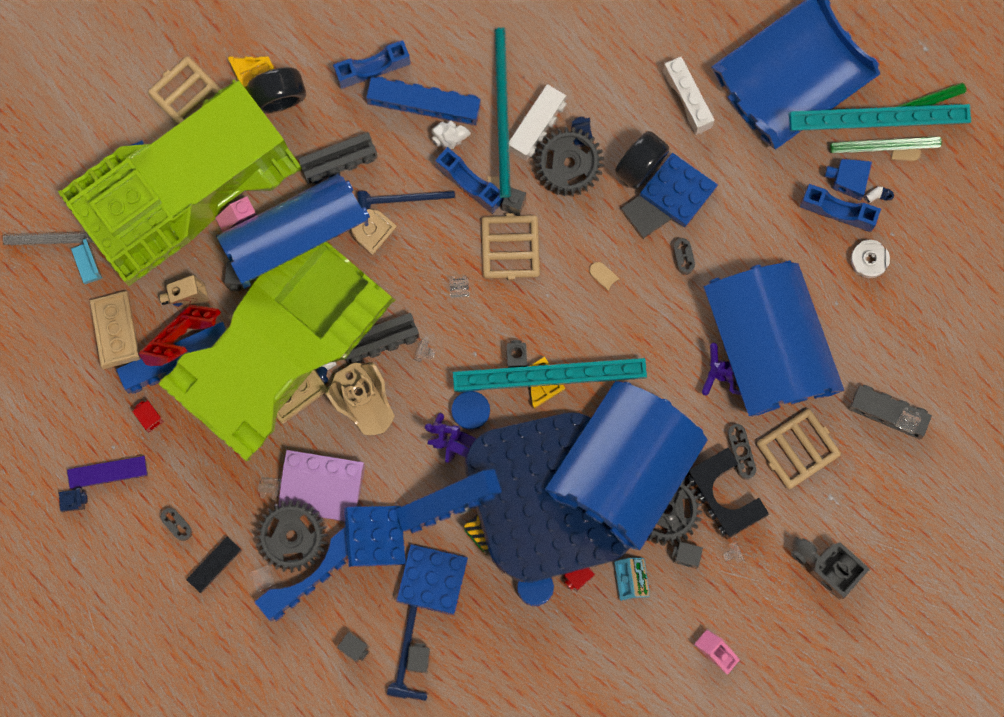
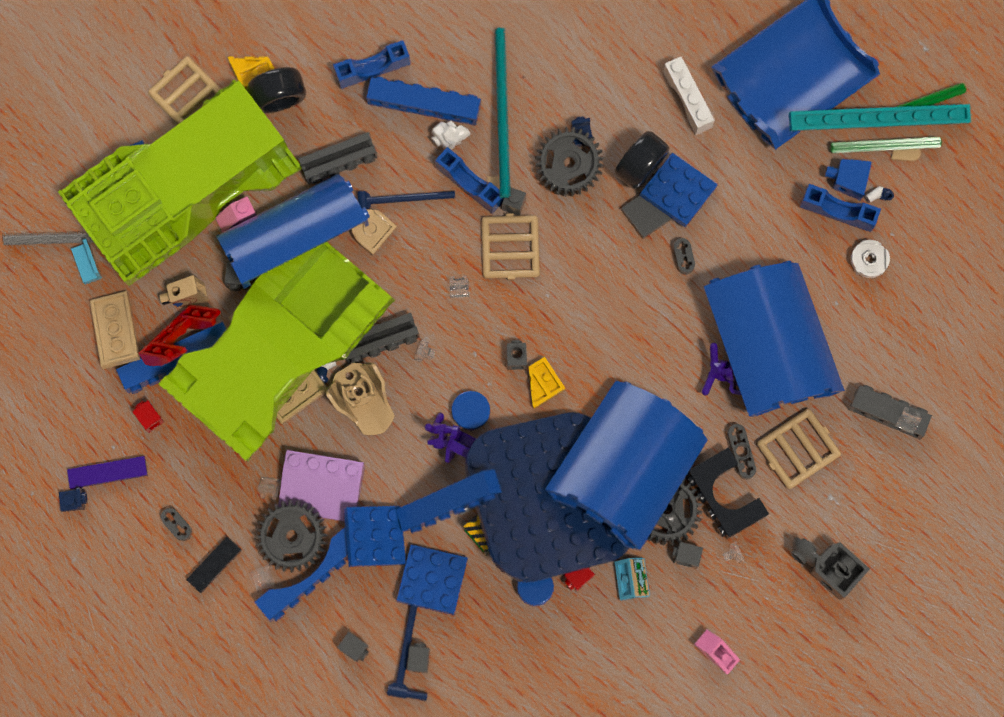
(536, 123): white brick -> none
(549, 375): teal plate -> none
(603, 275): tan piece -> none

